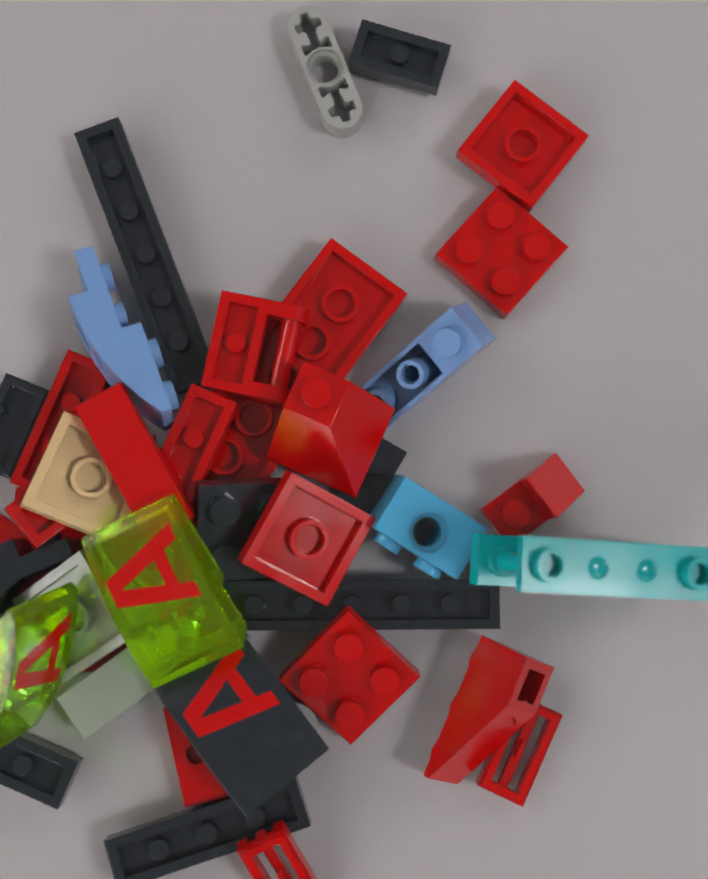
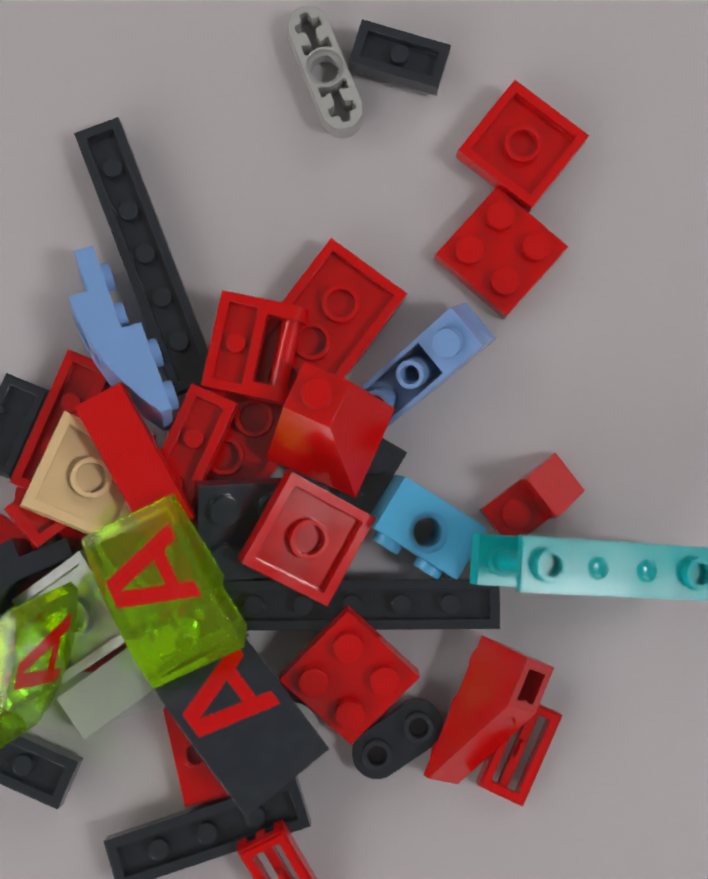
(394, 736): none -> black plate

